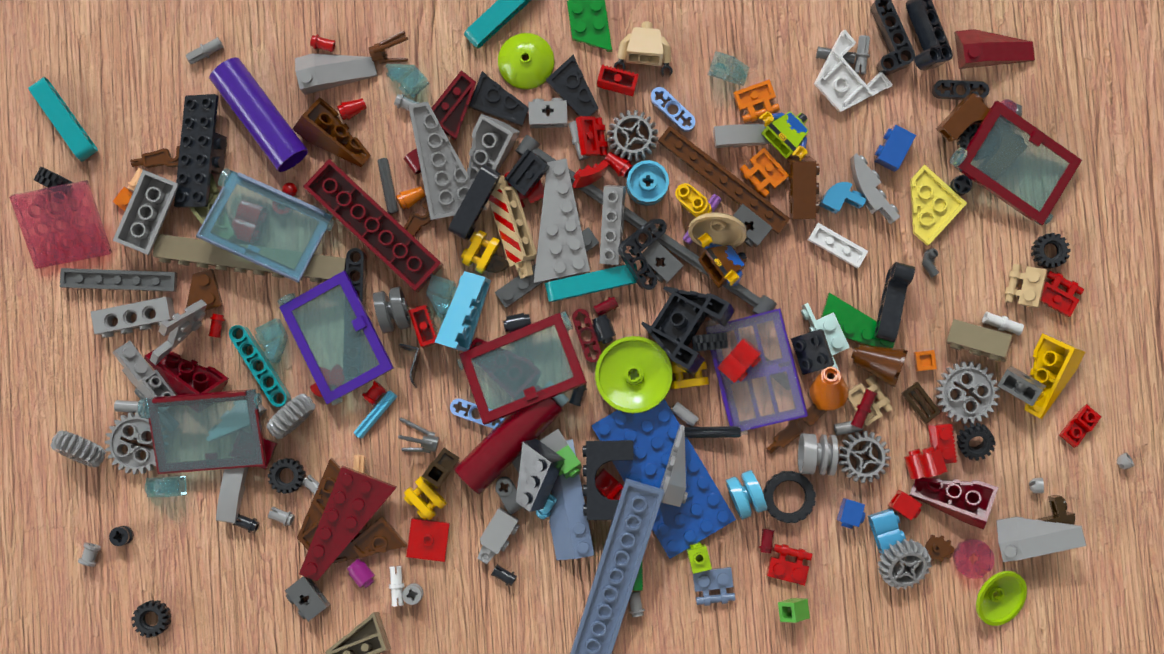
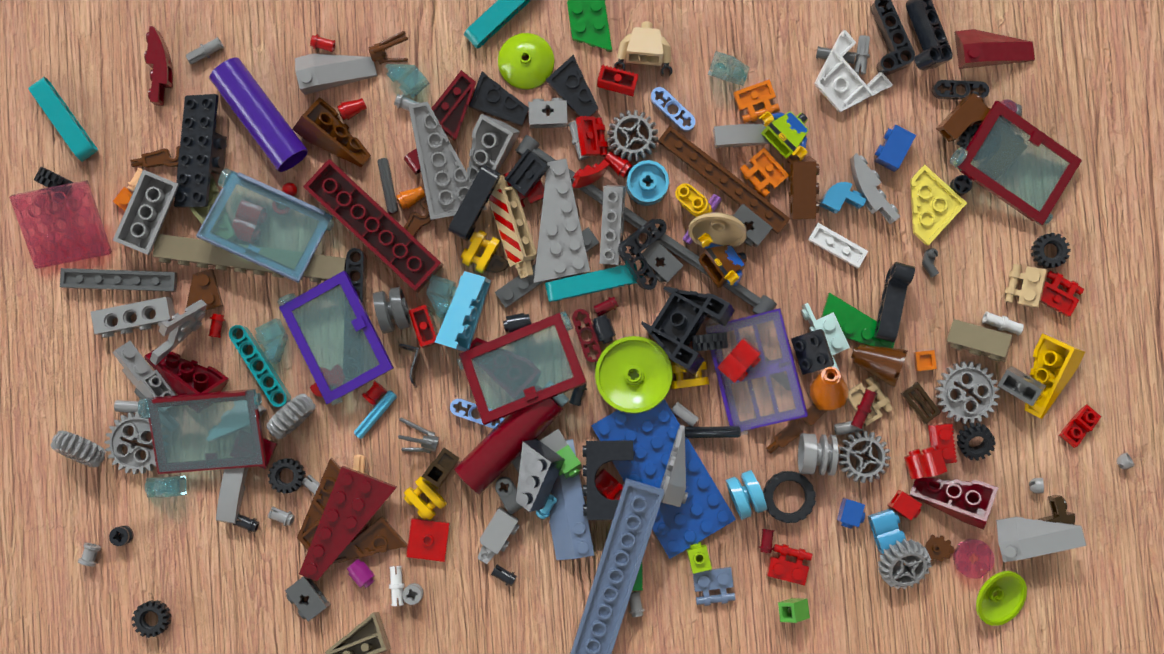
(159, 59): none -> dark red slope

